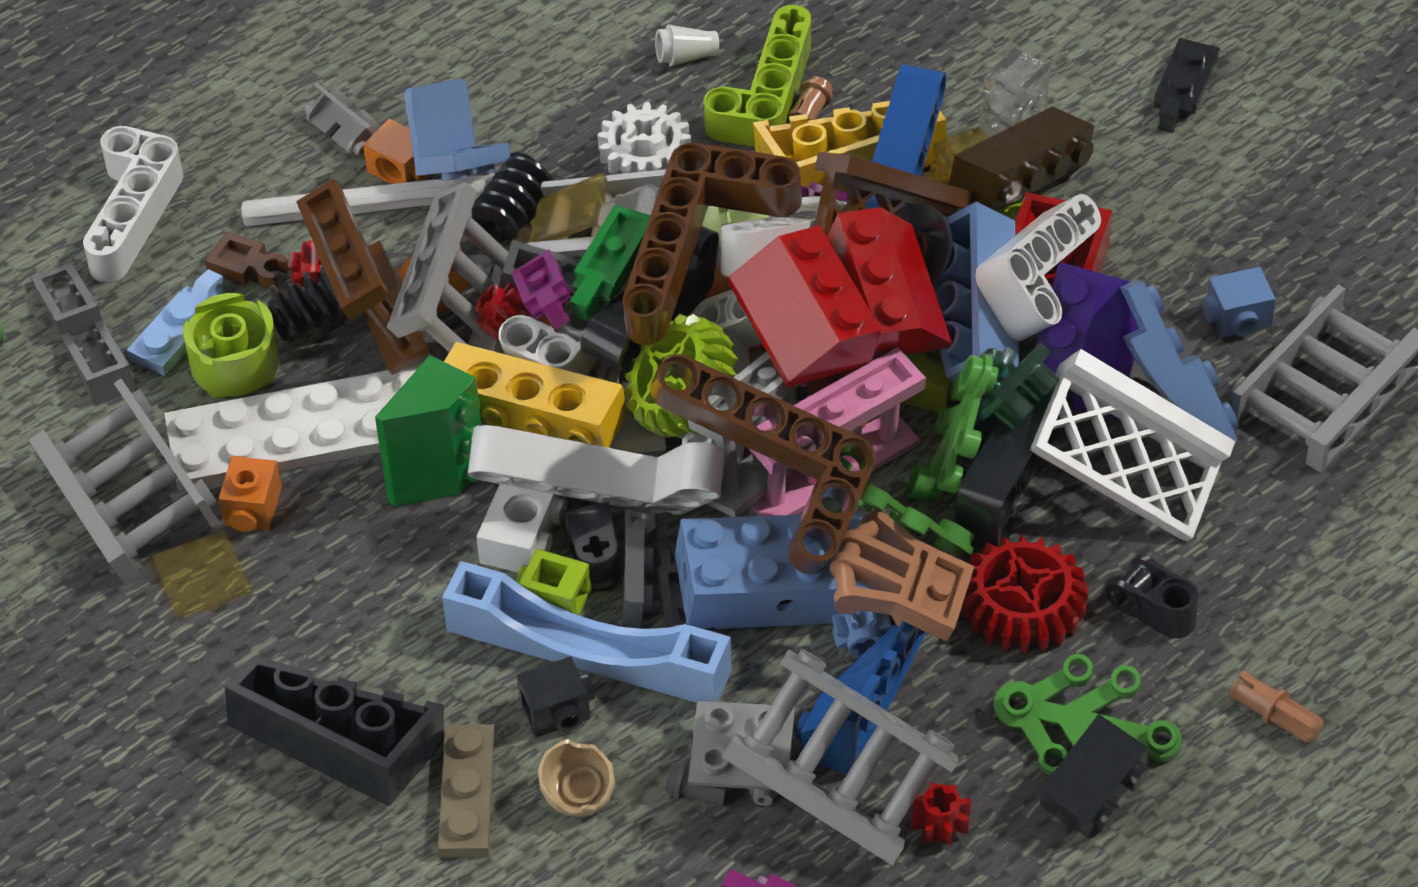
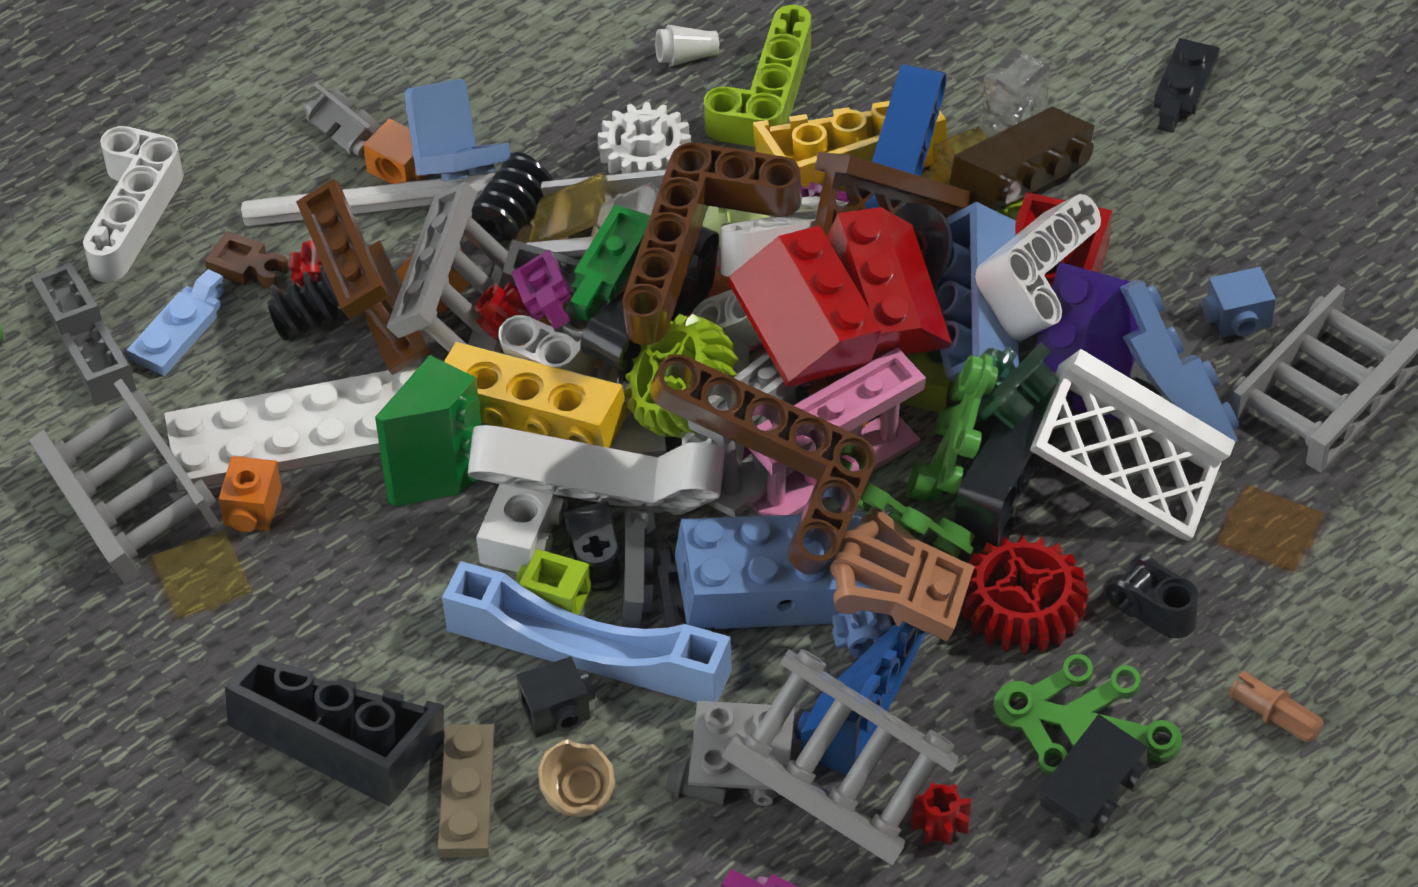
(231, 345): lime brick -> none
(815, 95): nougat pin -> none
(1270, 527): none -> clear orange piece

